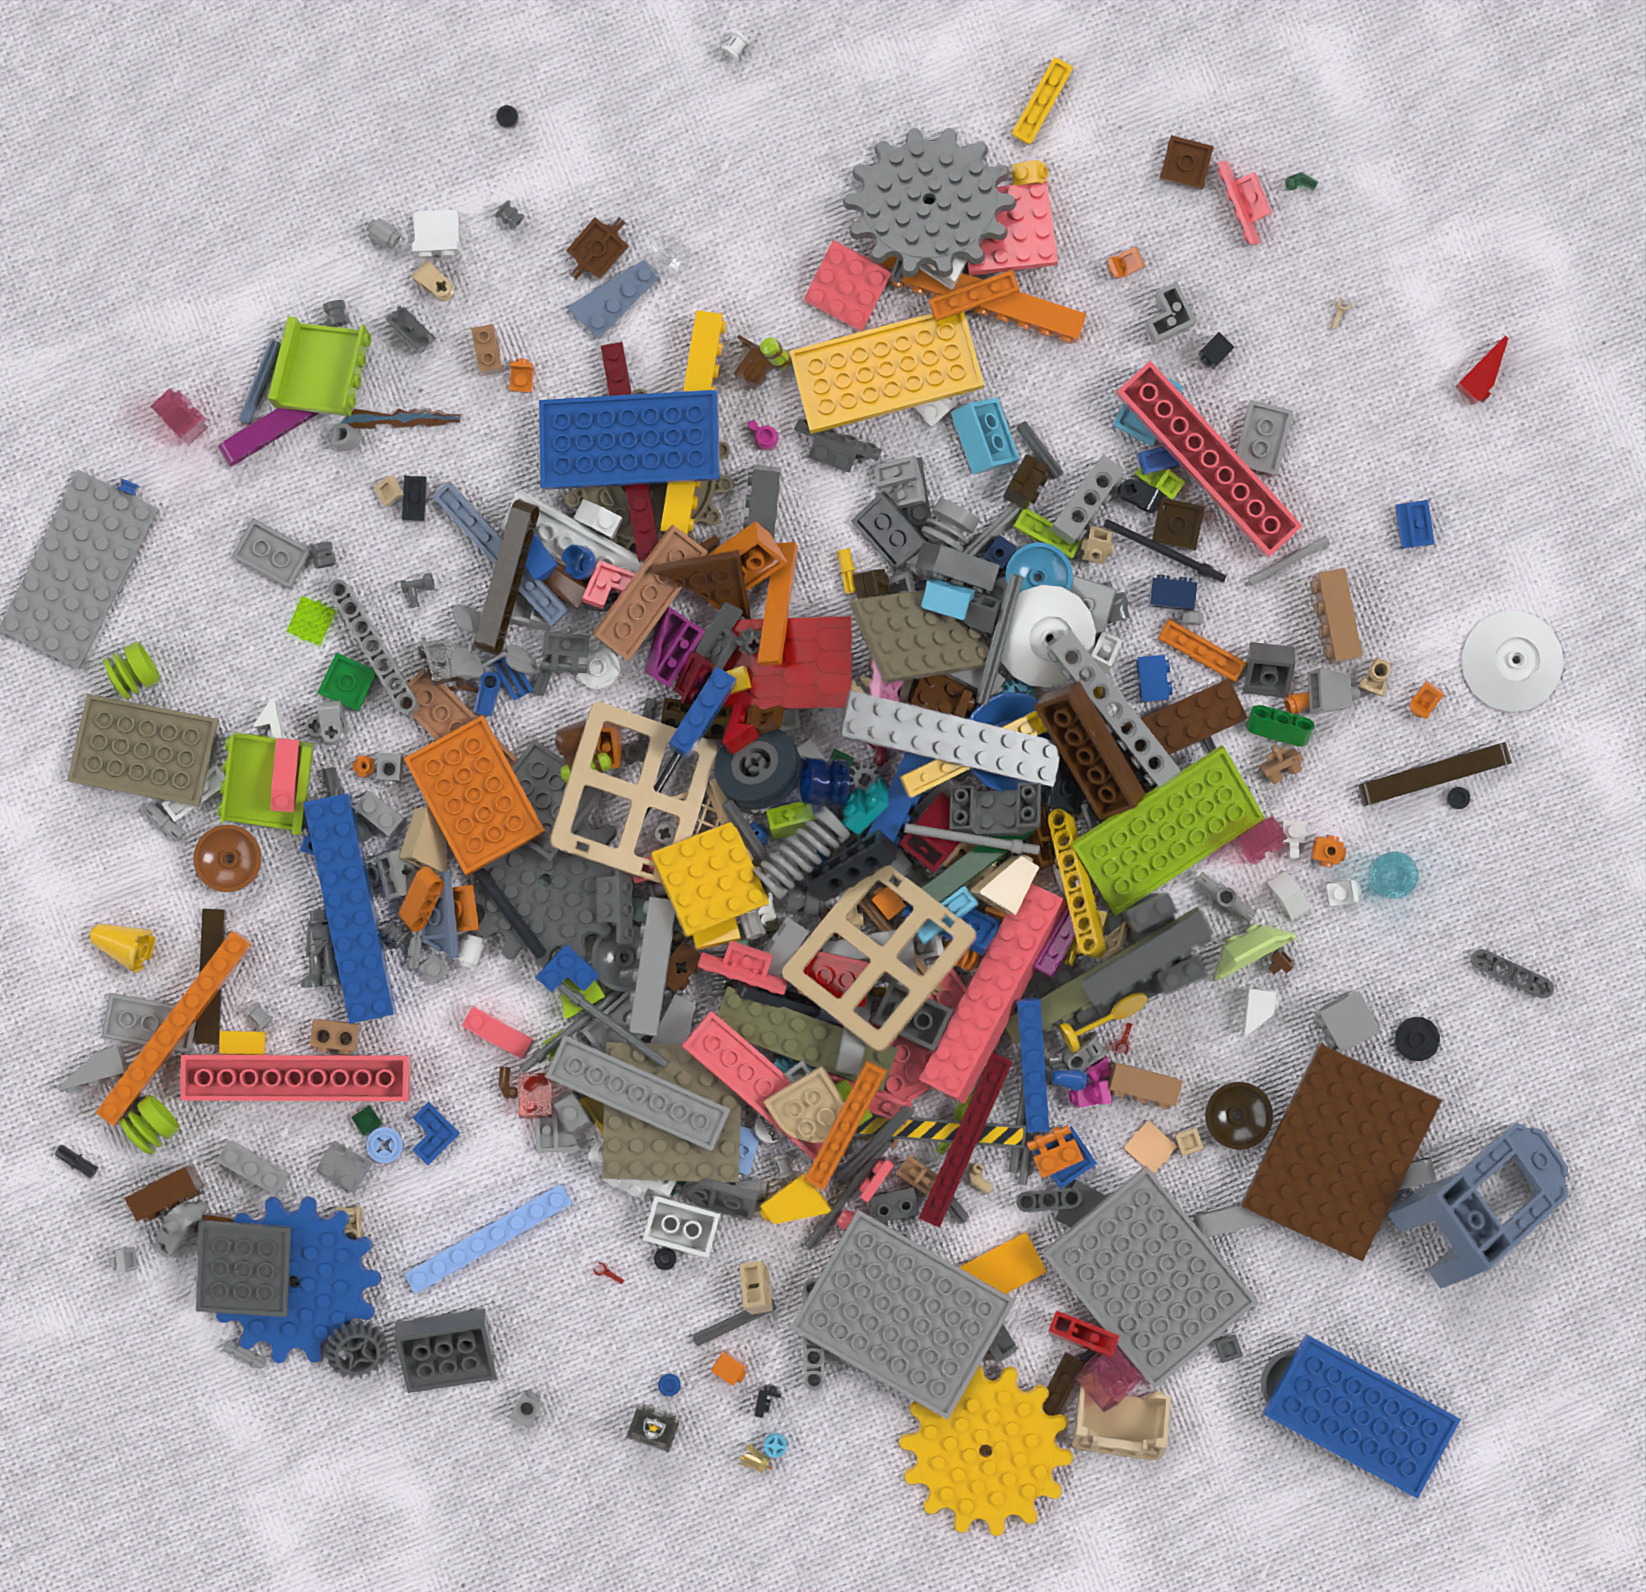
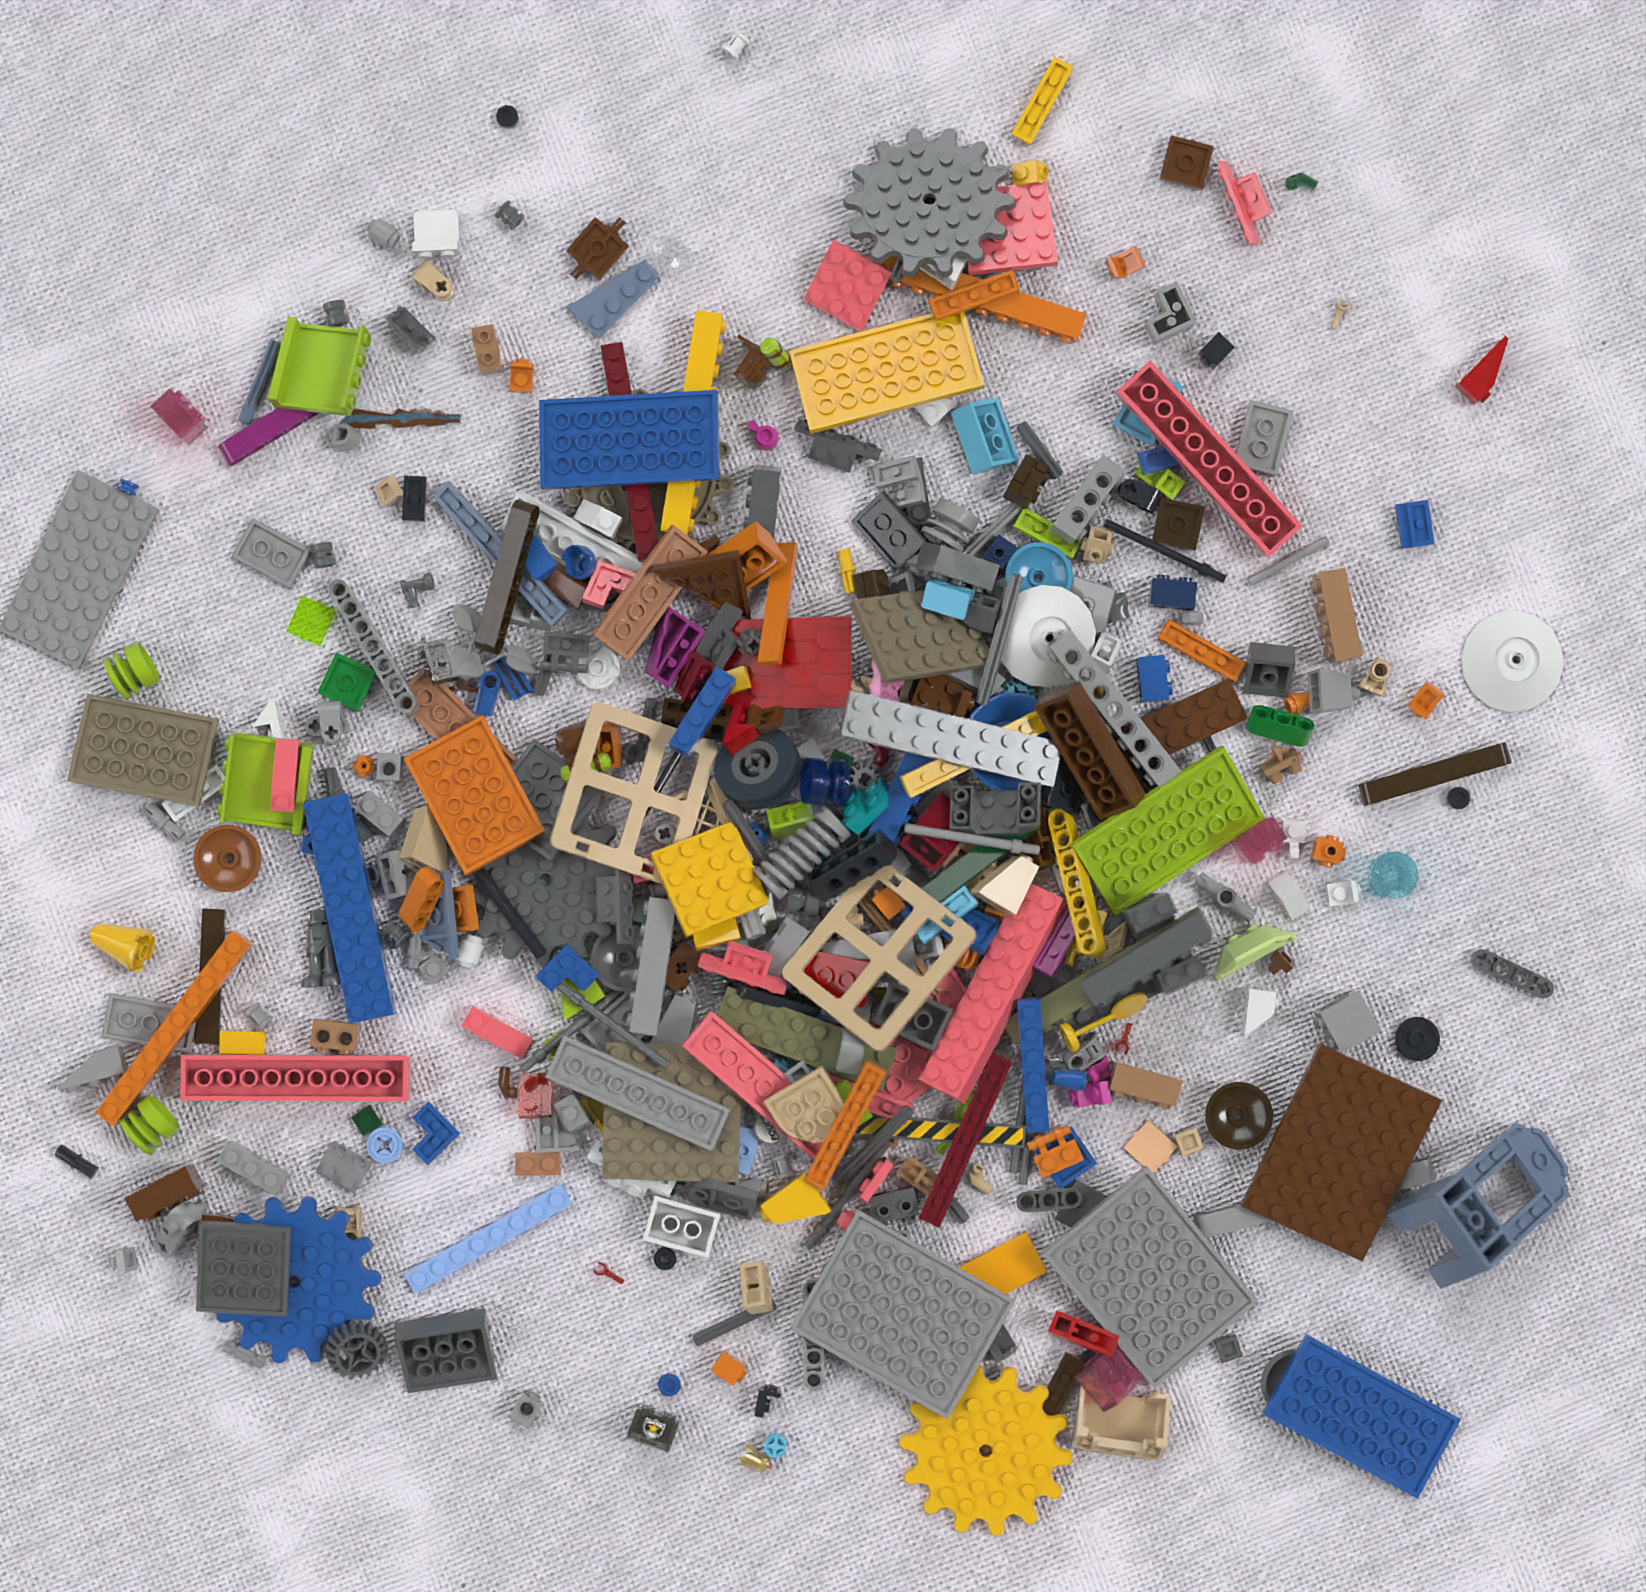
(537, 1163): none -> nougat plate

